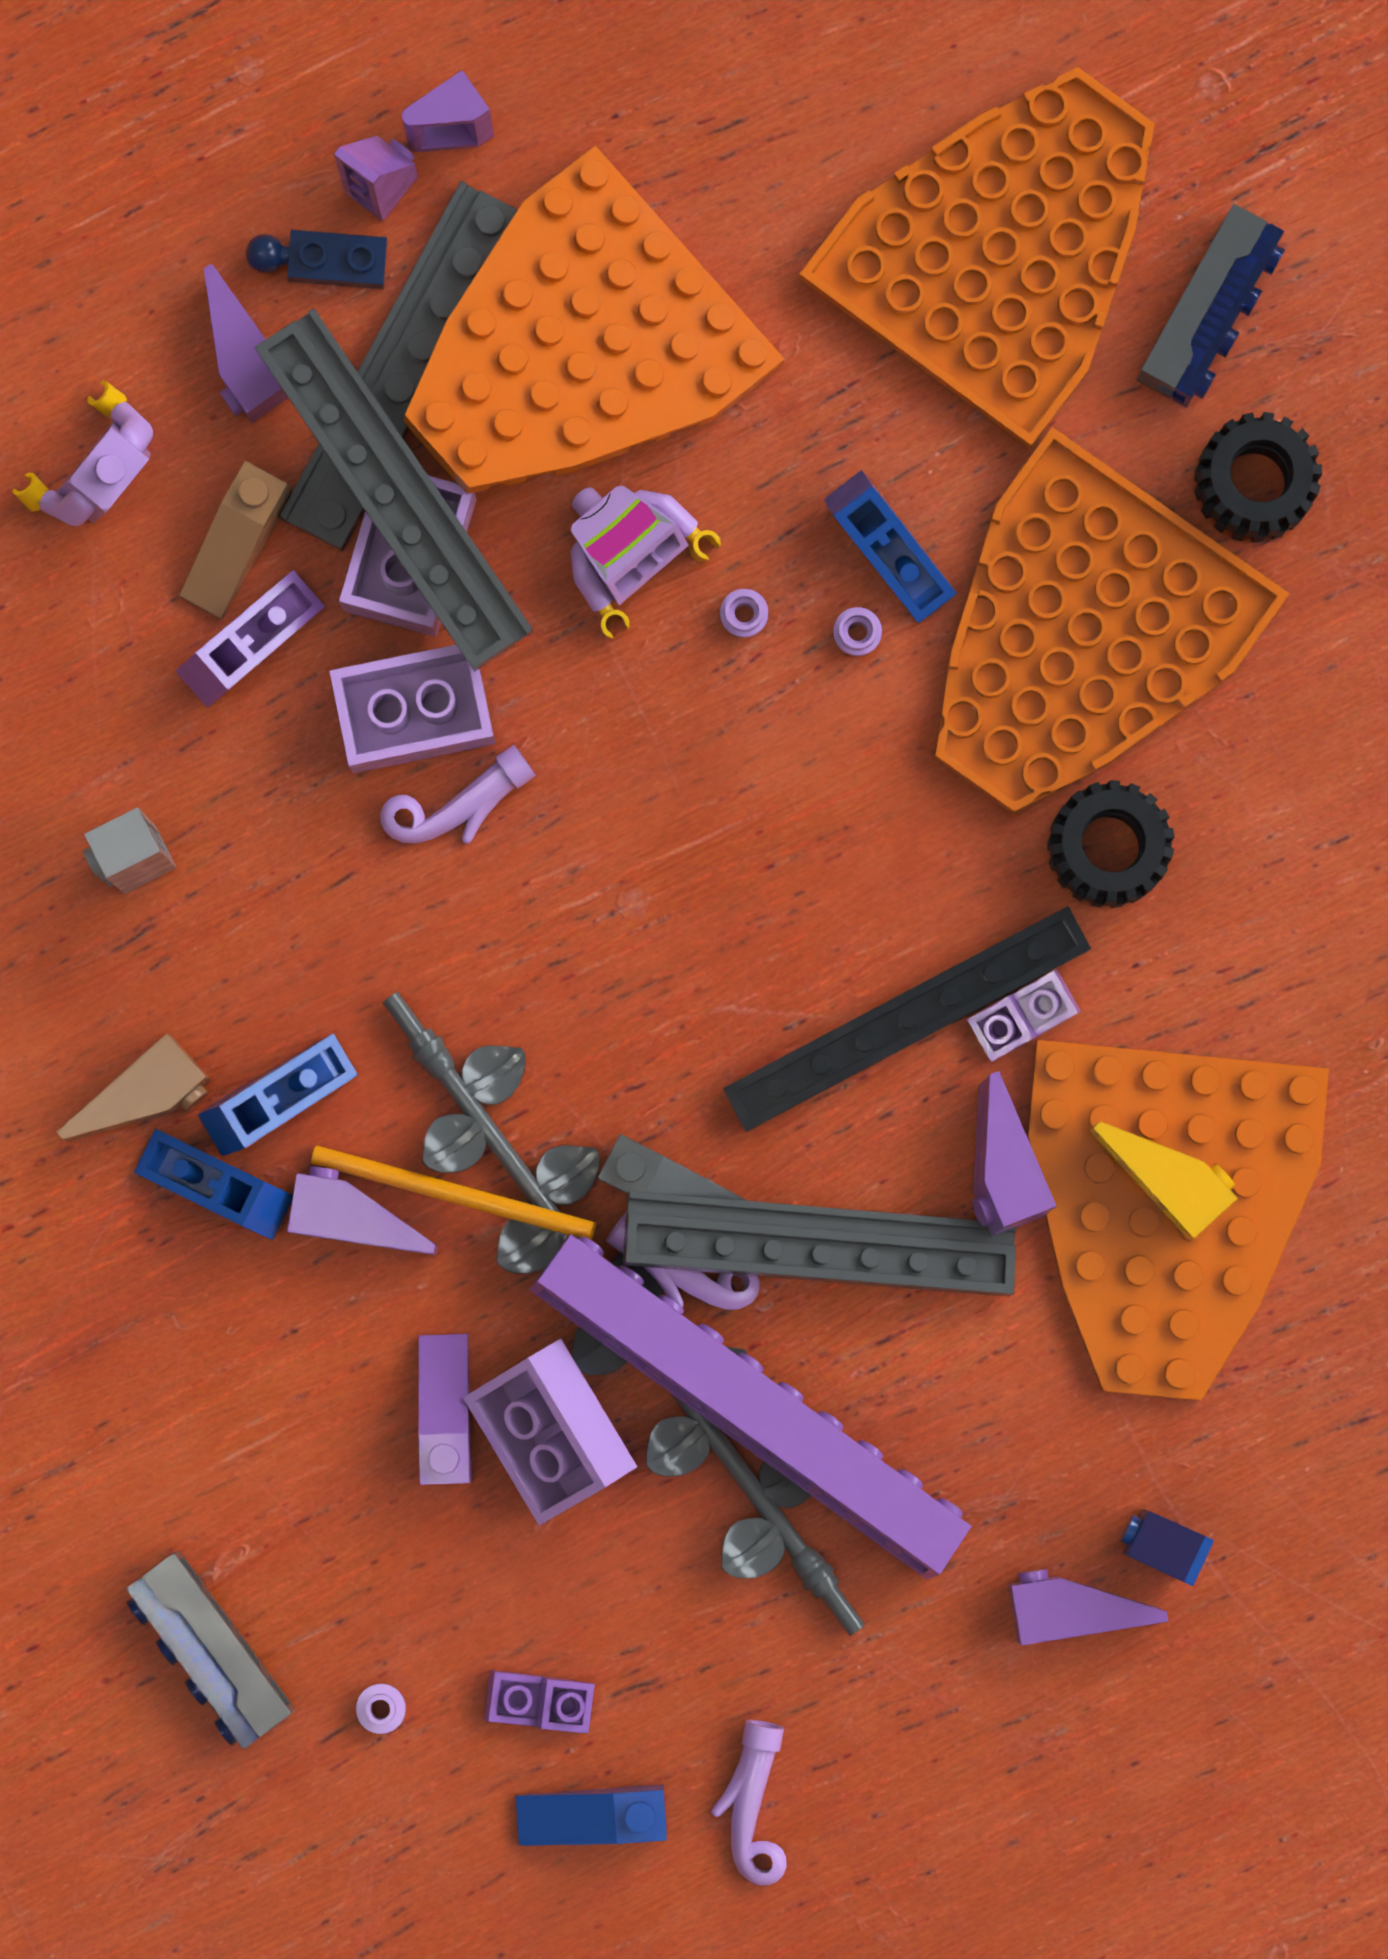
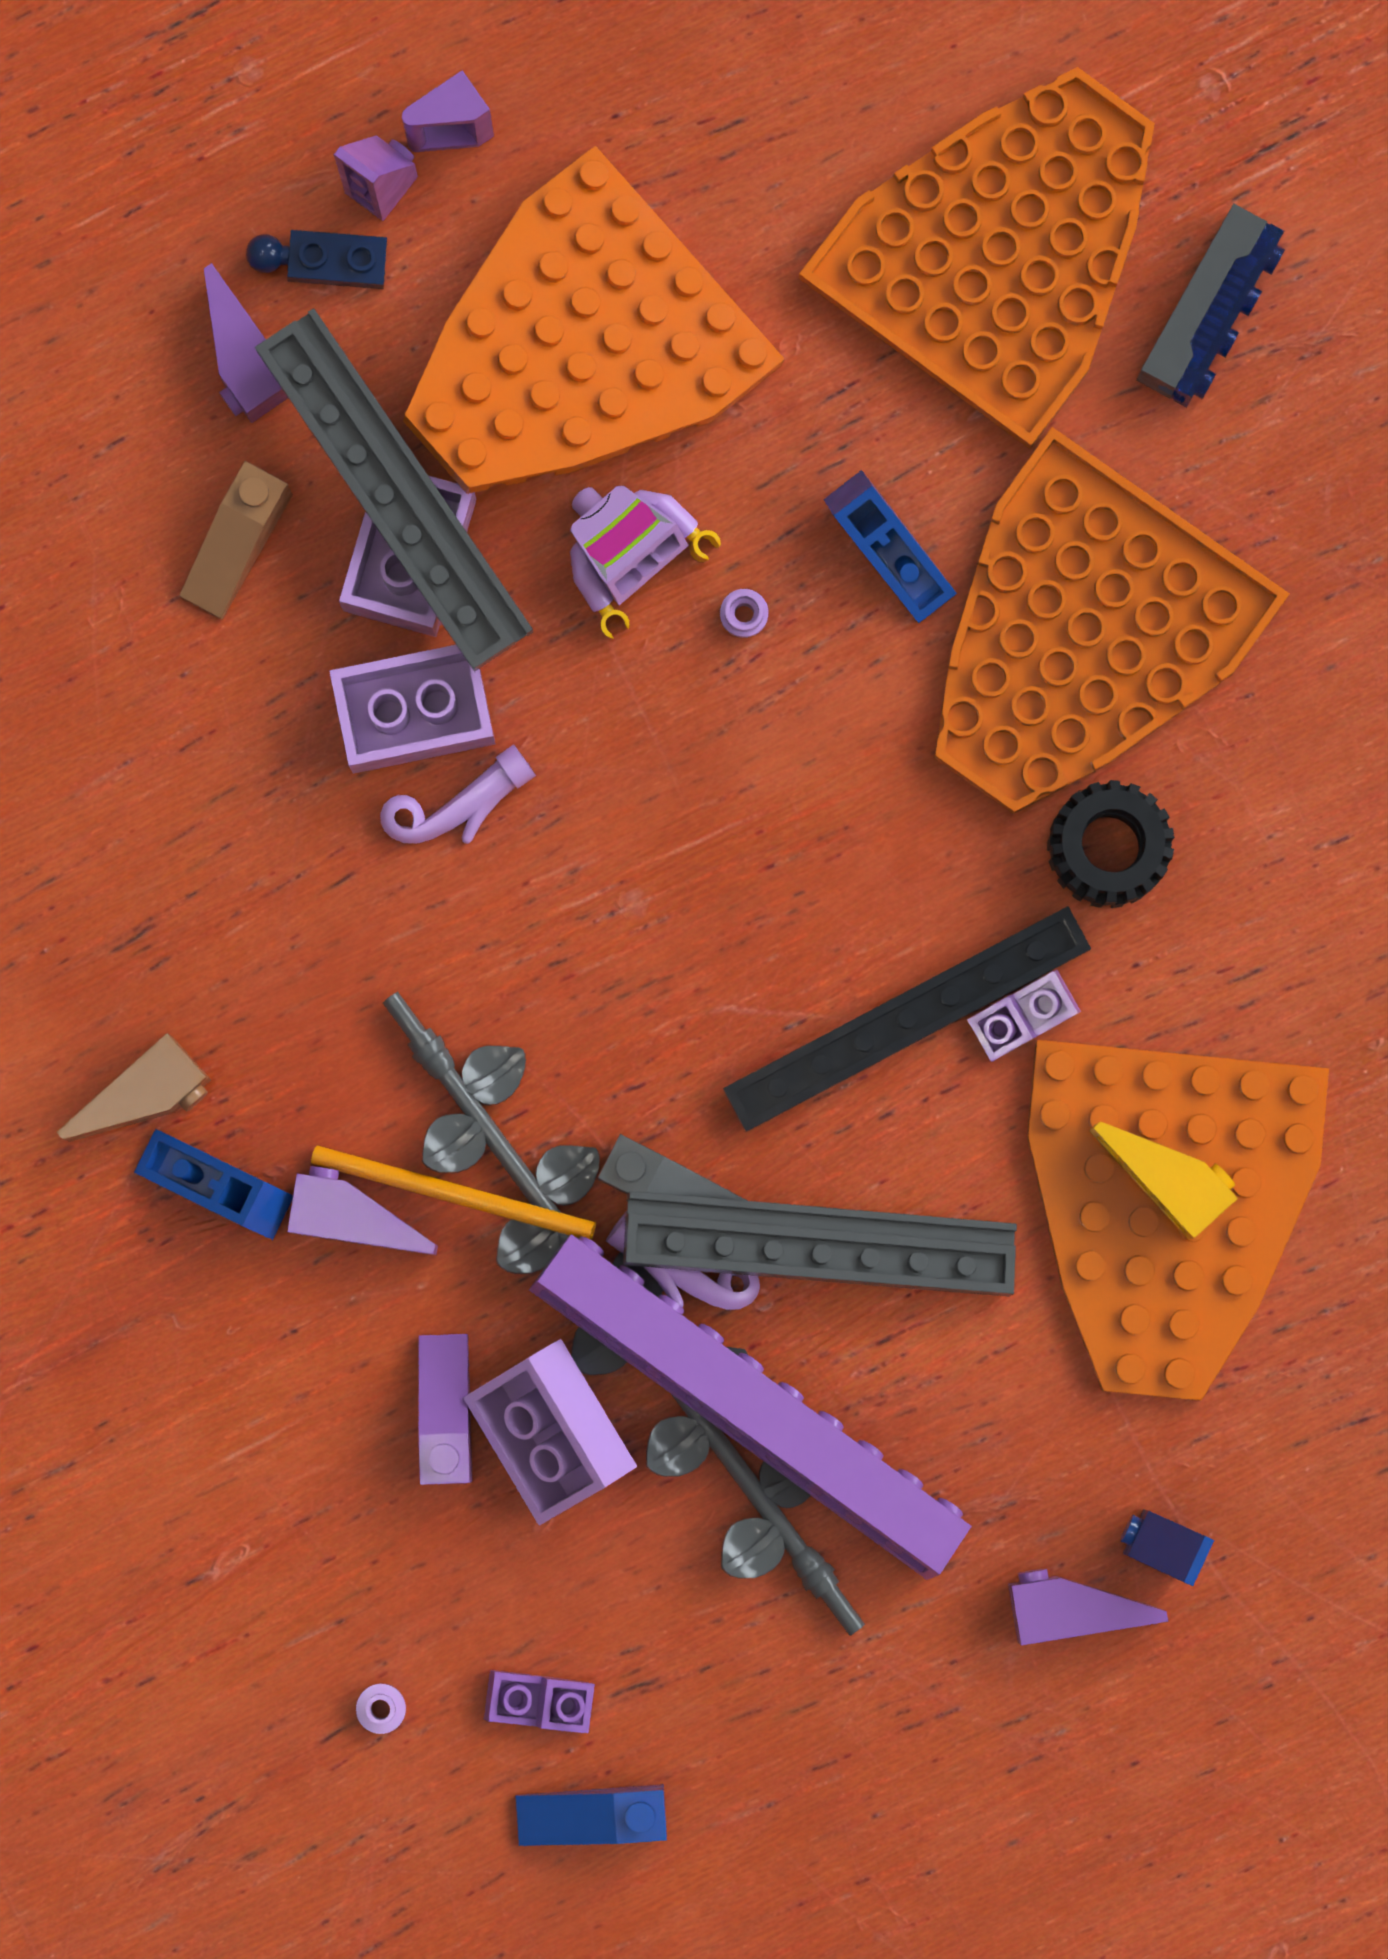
(102, 471): lavender torso -> none
(128, 852): light grey brick -> none
(210, 1650): piece -> none
(250, 638): medium lavender slope -> none
(277, 1095): blue slope -> none
(402, 349): dark grey plate -> none
(746, 1791): lavender plant -> none
(861, 617): lavender plate -> none
(1006, 1172): medium lavender slope -> none
(1279, 444): black tyre -> none

